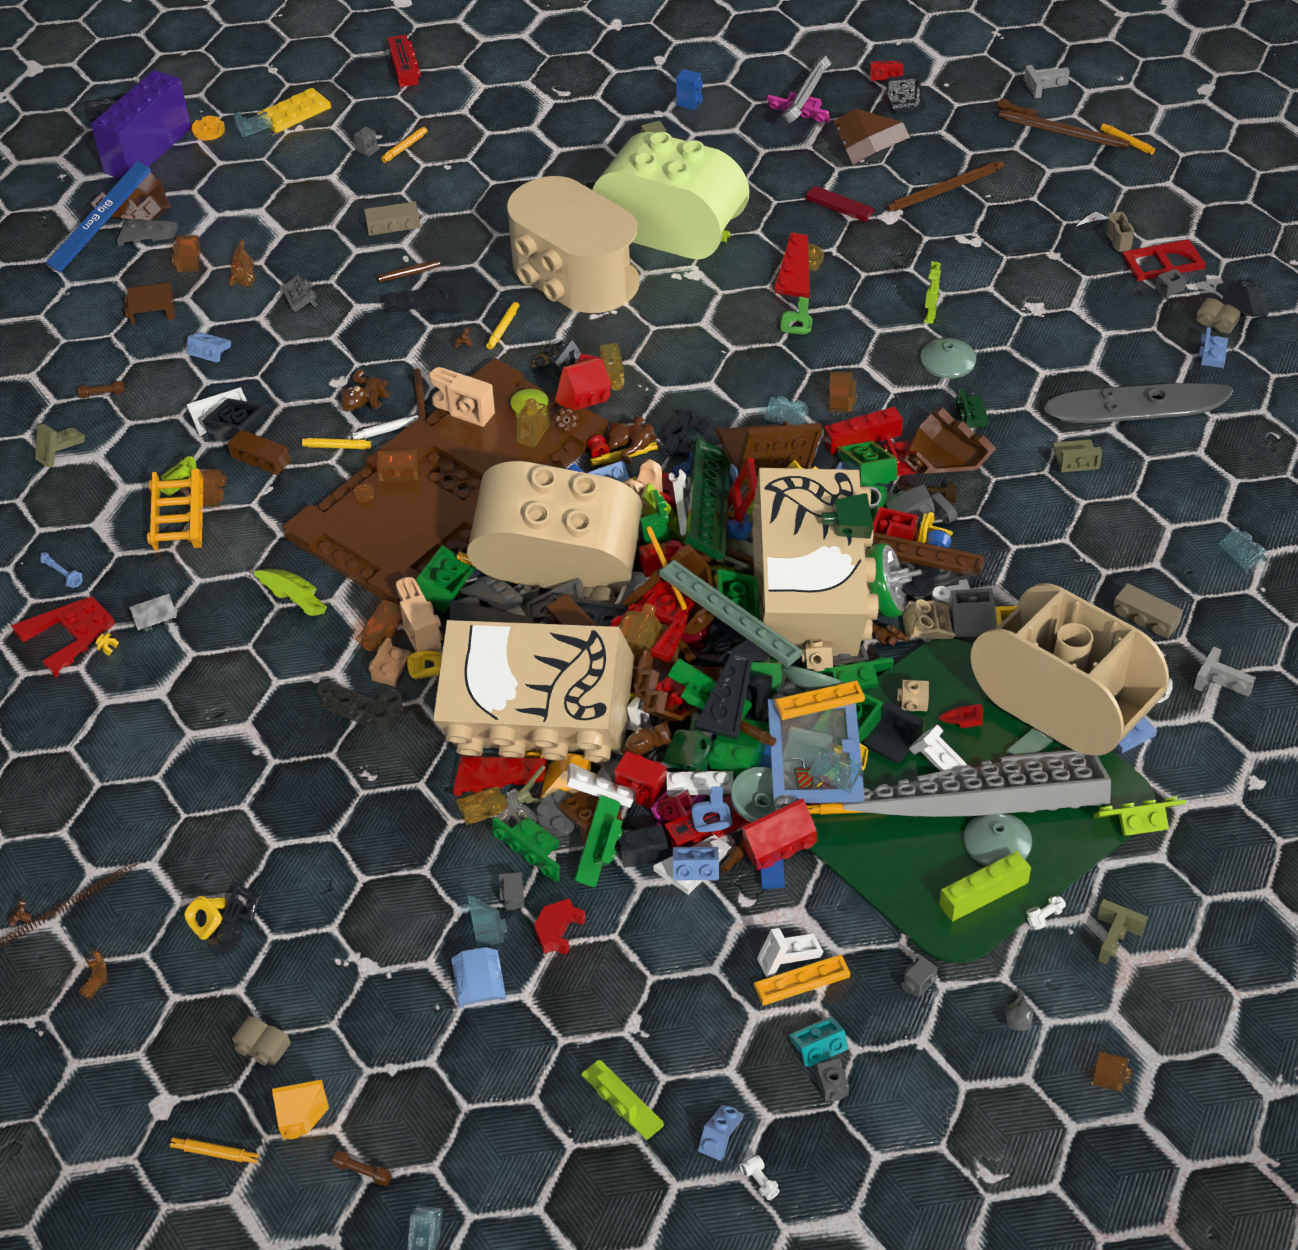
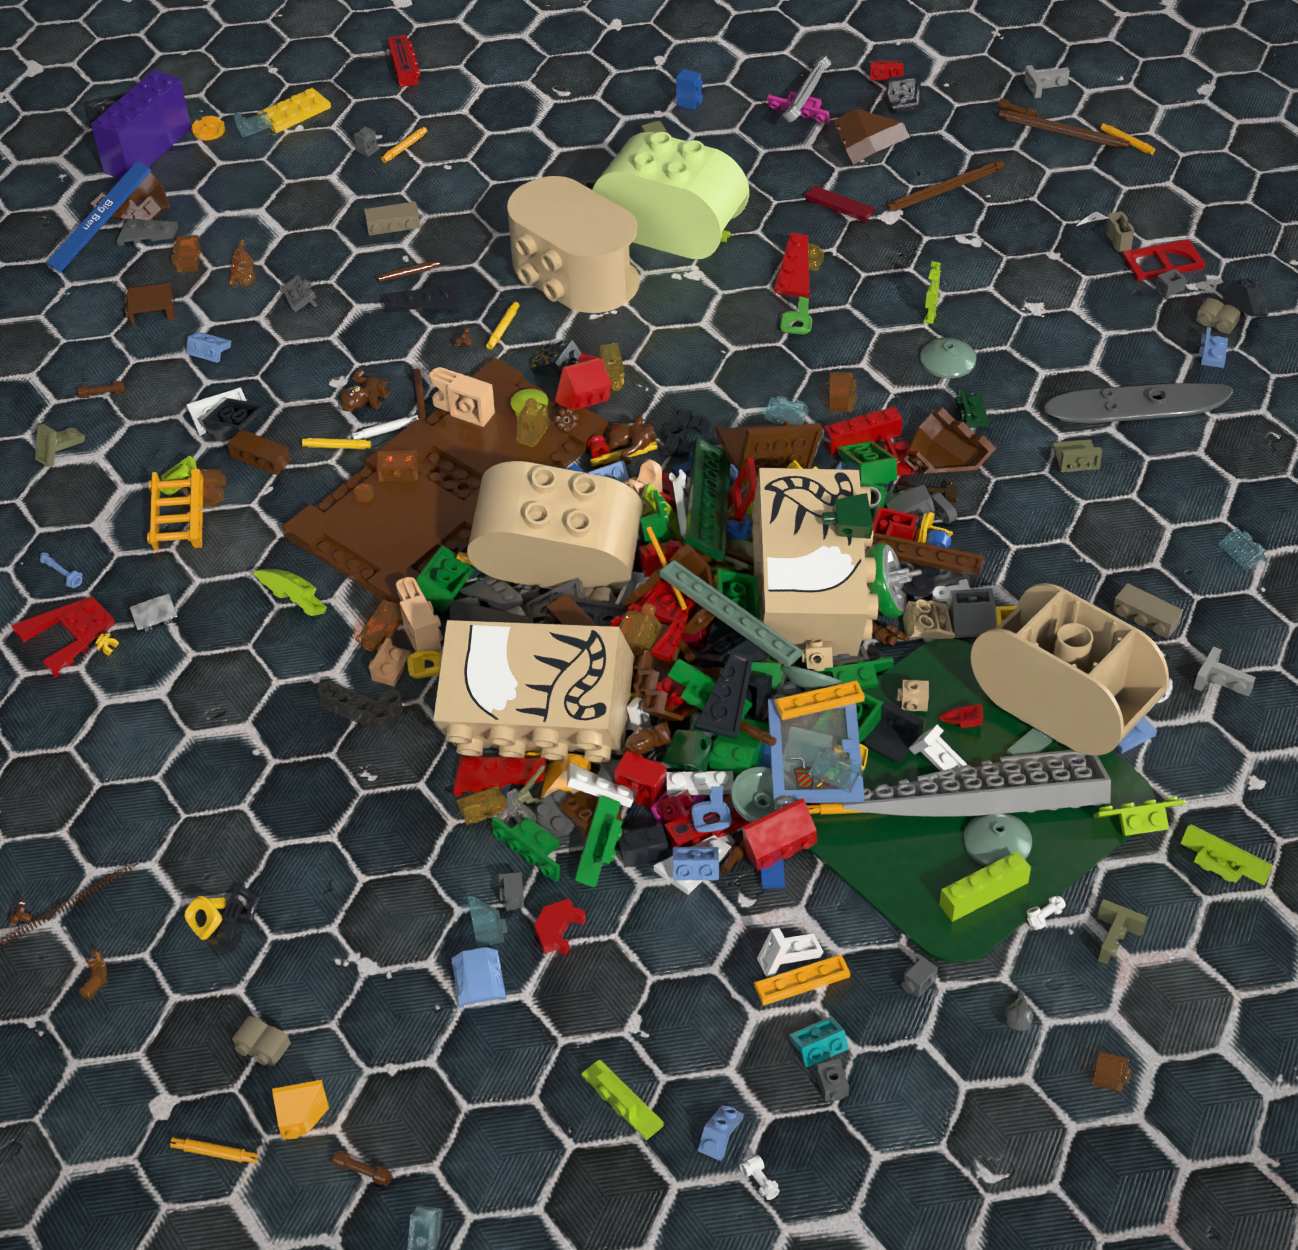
(1224, 857): none -> lime bracket

